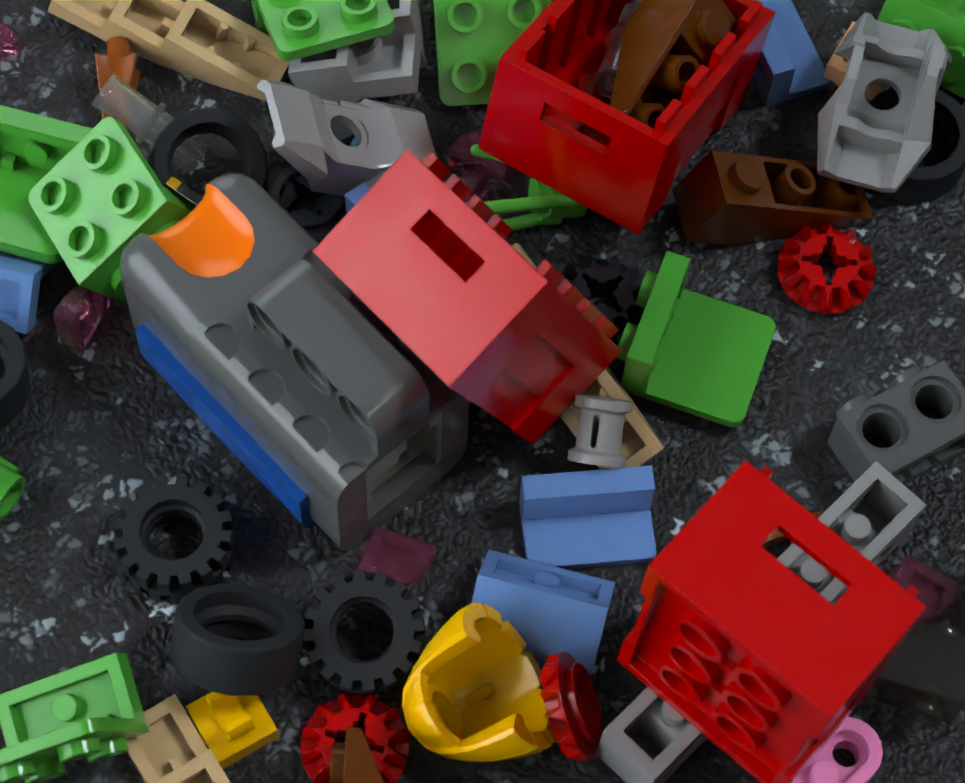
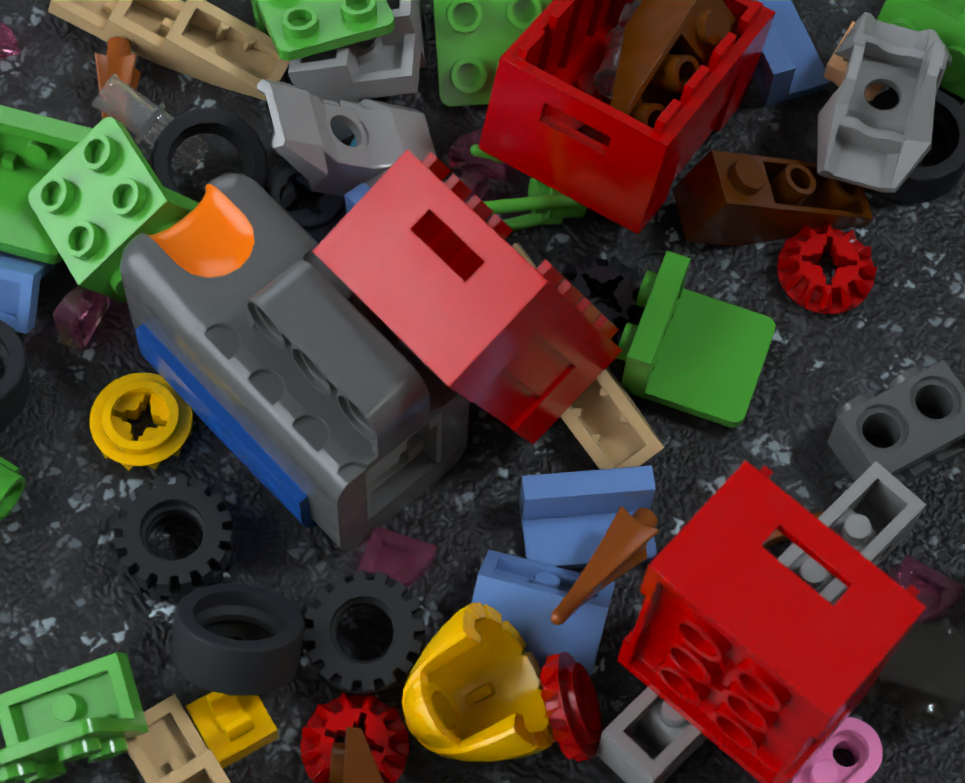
(126, 400): none -> yellow gear
(184, 190): sticker -> none
(600, 431): light grey bush -> none
(617, 553): none -> dark orange piece

